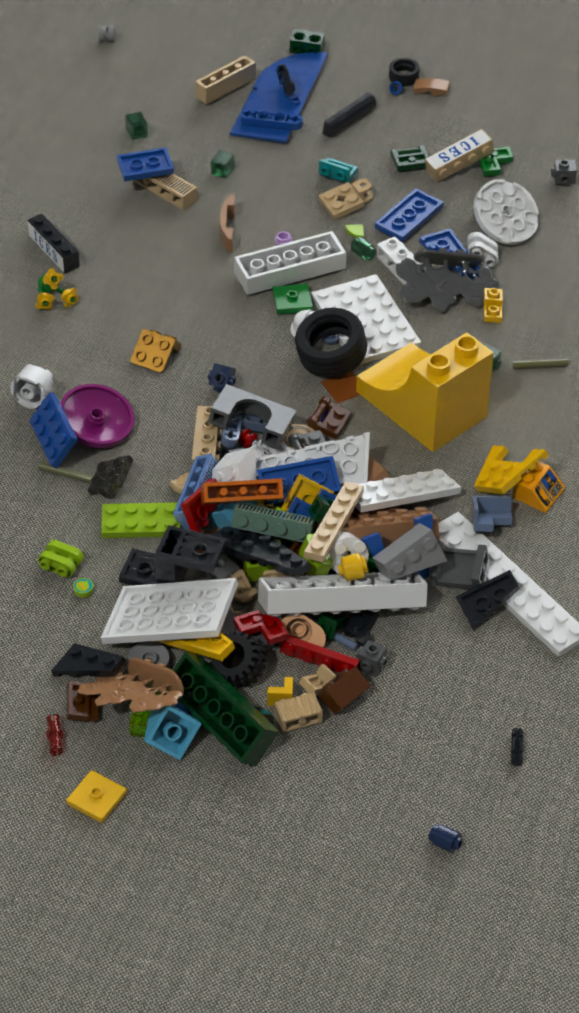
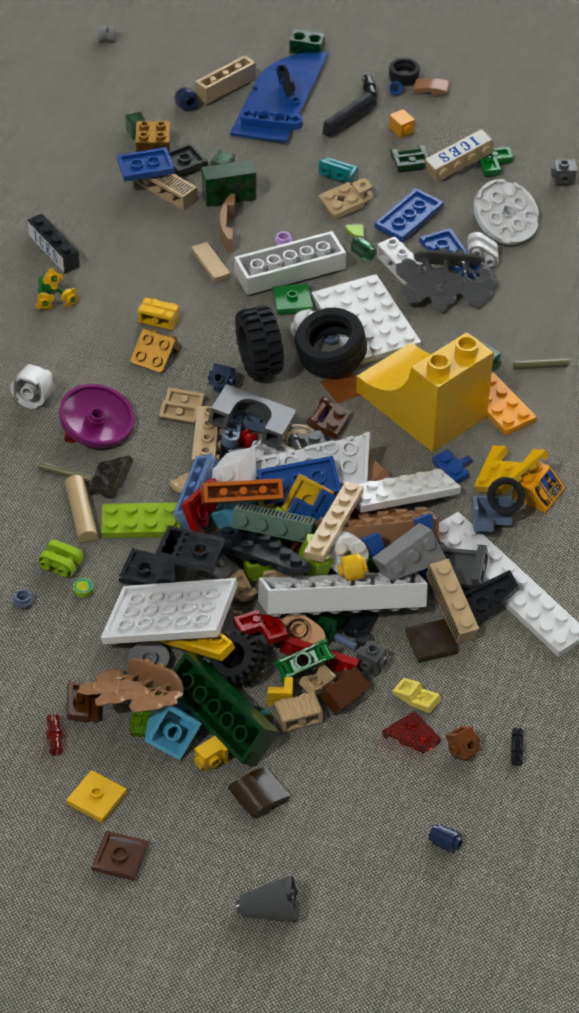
(22, 598): none -> sand blue plate
(53, 430): blue plate -> none
(80, 509): none -> tan brick
(87, 660): black wing -> none
(120, 855): none -> reddish brown plate
(152, 135): none -> pearl gold bracket
(158, 313): none -> yellow brick
(181, 405): none -> tan slope
(186, 99): none -> dark blue head
(186, 159): none -> pearl dark grey plate
(210, 262): none -> tan tile
(210, 754): none -> yellow brick
(228, 179): none -> dark green brick
(258, 792): none -> dark brown slope
(259, 341): none -> black tyre
(271, 901): none -> dark grey cone
(317, 654): none -> green piece
(320, 507): dark green bracket -> none
(369, 85): none -> black pin
(401, 123): none -> light orange brick
(413, 694): none -> light yellow slope
(413, 733): none -> clear red wing
(431, 640): none -> dark brown tile
(452, 466): none -> blue plate
(452, 601): none -> tan brick
(463, 743): none -> dark orange brick
(492, 305): yellow slope -> none
(506, 409): none -> light orange plate
(506, 510): none -> black tyre

